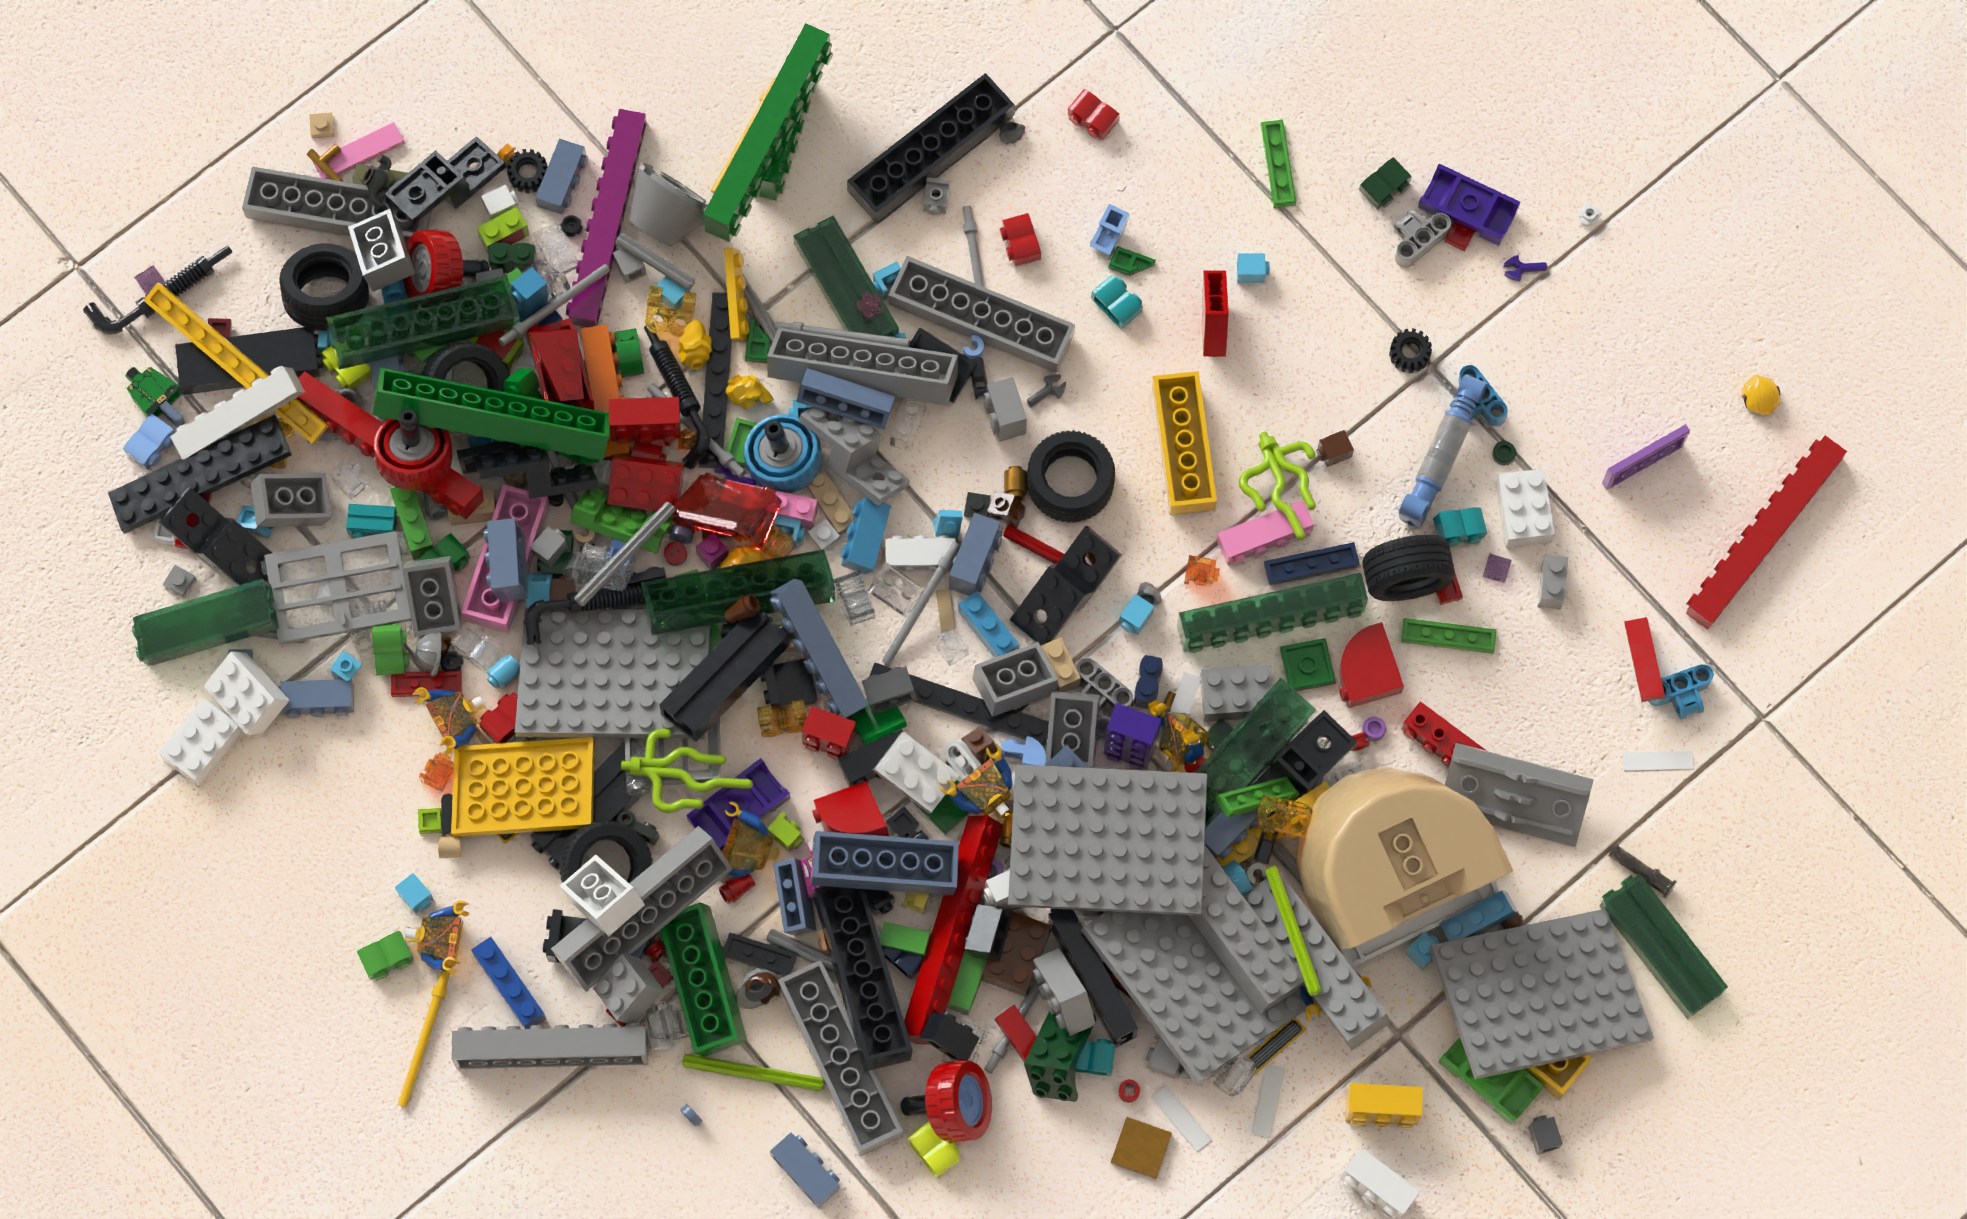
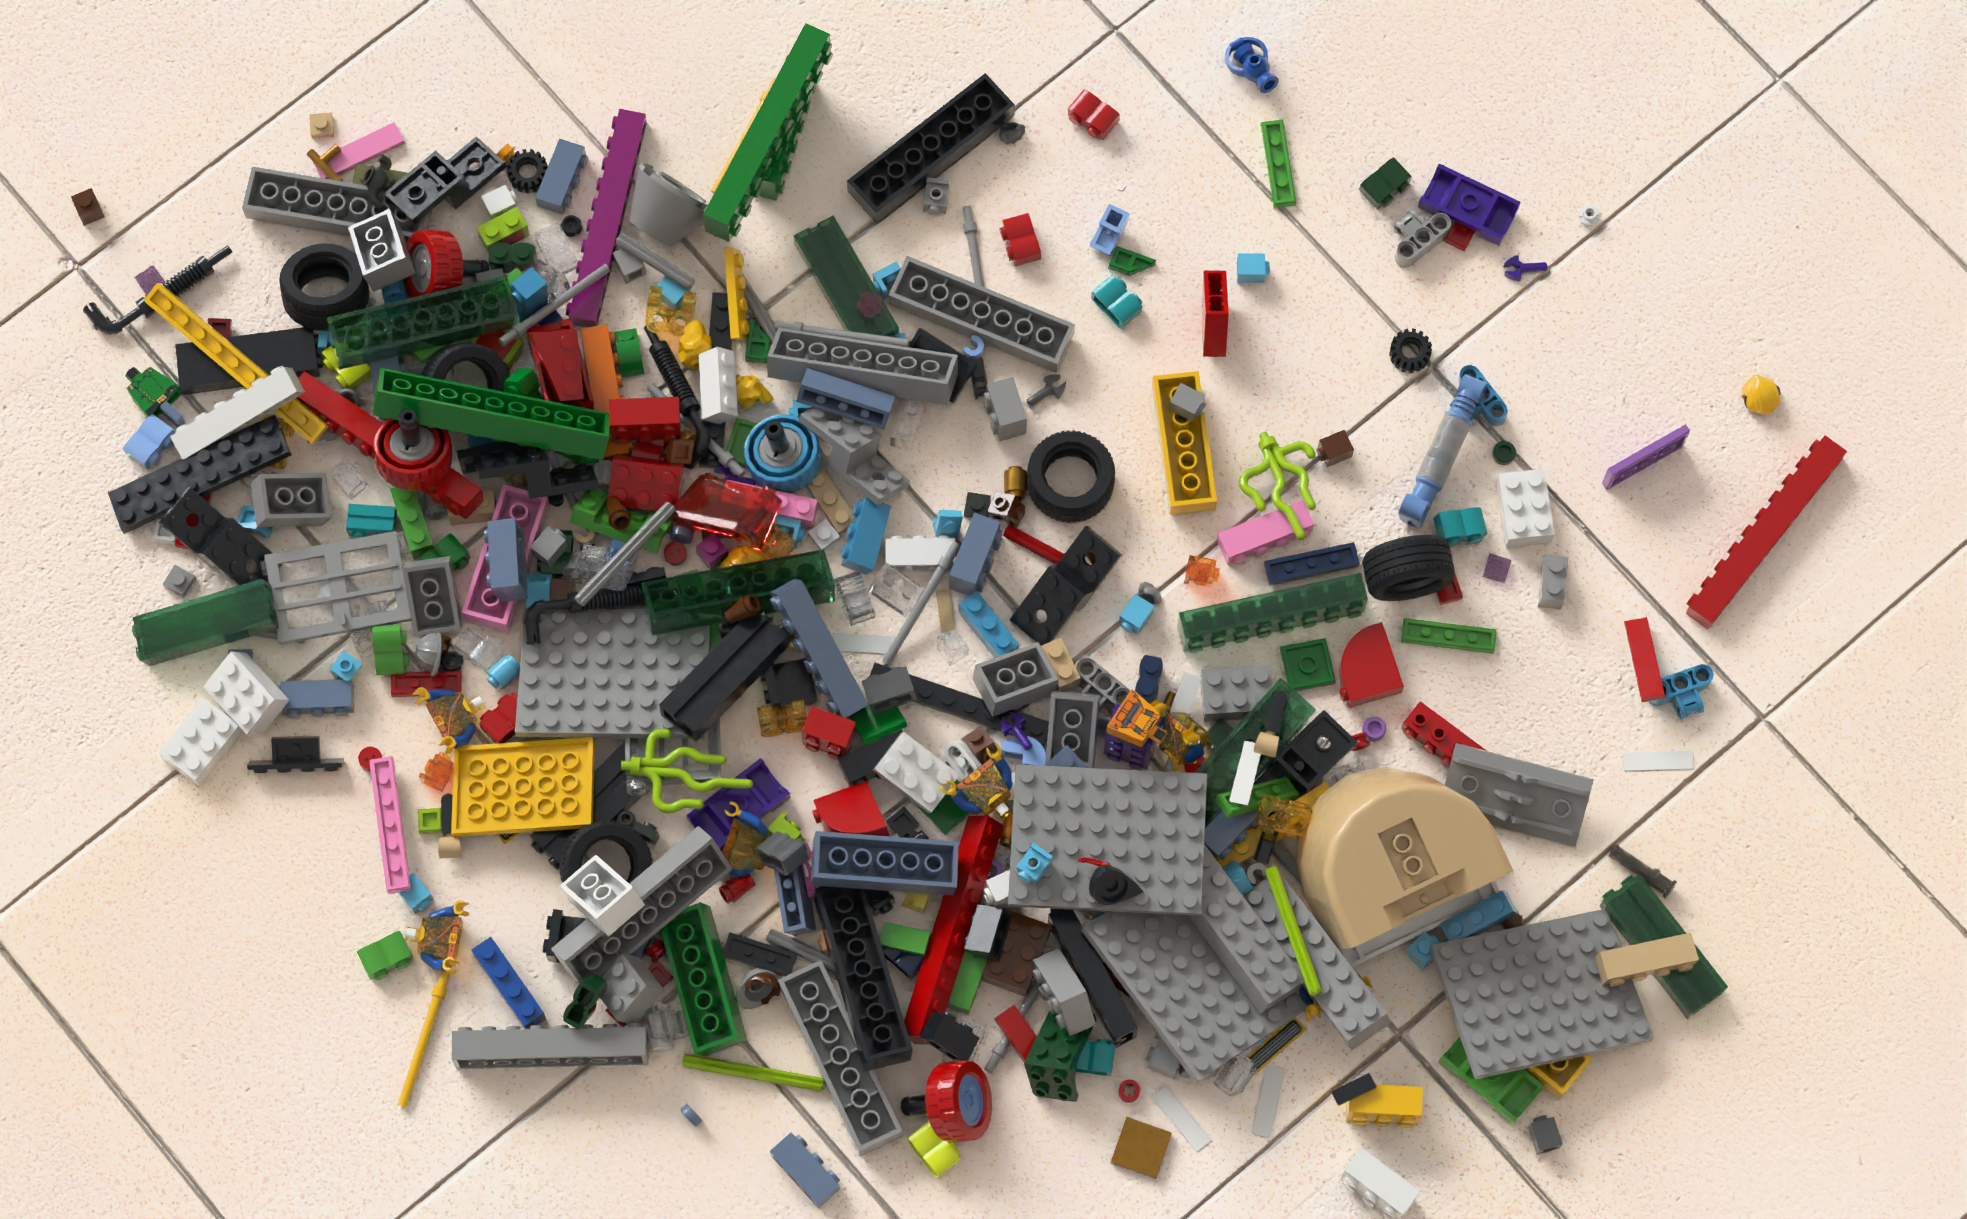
(87, 206): none -> reddish brown brick
(295, 753): none -> black bracket
(367, 754): none -> red tile
(390, 825): none -> bright pink tile
(584, 1000): none -> dark green brick
(618, 515): none -> reddish brown cone
(680, 451): none -> dark orange plate
(718, 385): none -> white brick
(782, 852): none -> dark grey brick
(863, 642): none -> white sticker
(1019, 721): none -> dark purple bar
(1030, 873): none -> medium azure brick
(1109, 883): none -> black piece
(1136, 721): none -> torso
(1188, 402): none -> light grey brick
(1245, 774): none -> white sticker
(1255, 66): none -> blue piece
(1268, 742): none -> piece
(1353, 1089): none -> black piece
(1647, 959): none -> tan brick

